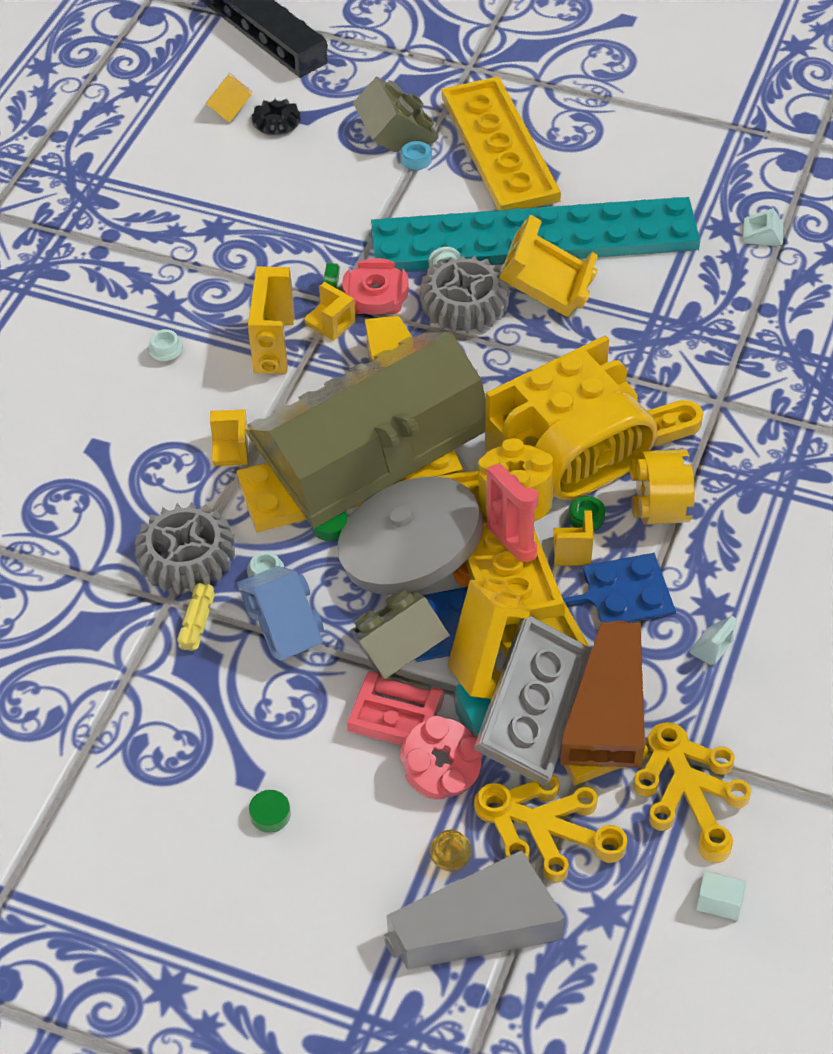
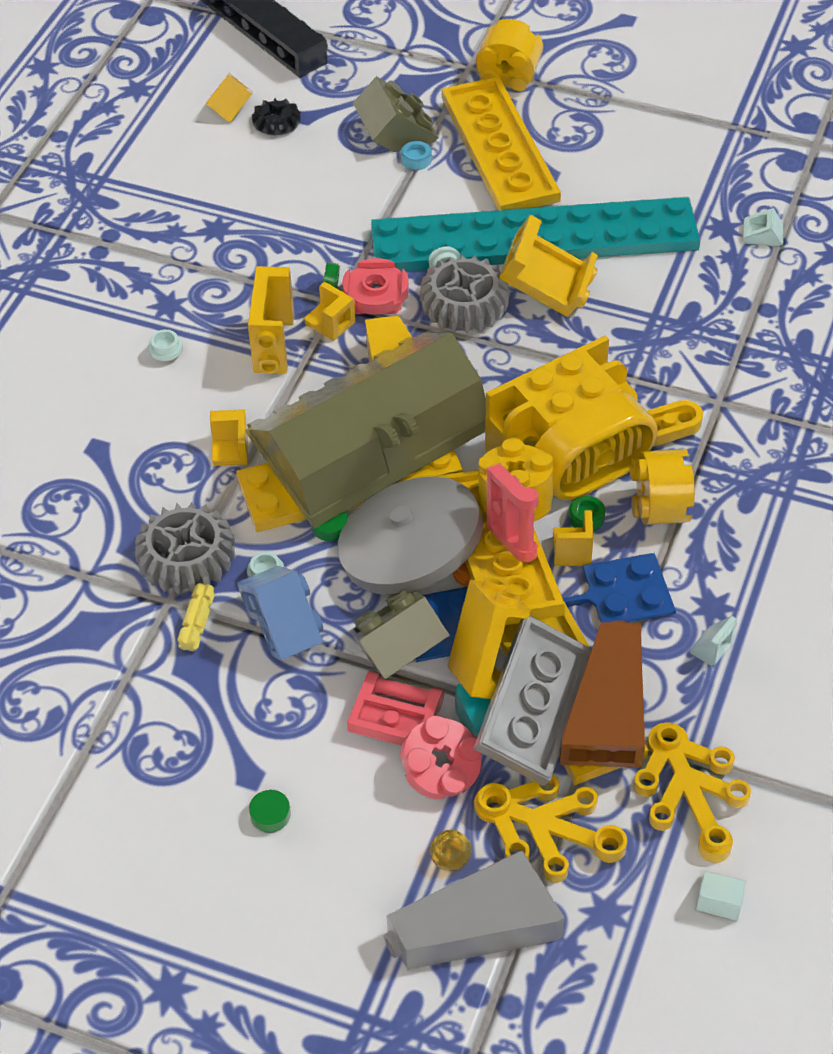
(510, 53): none -> yellow brick

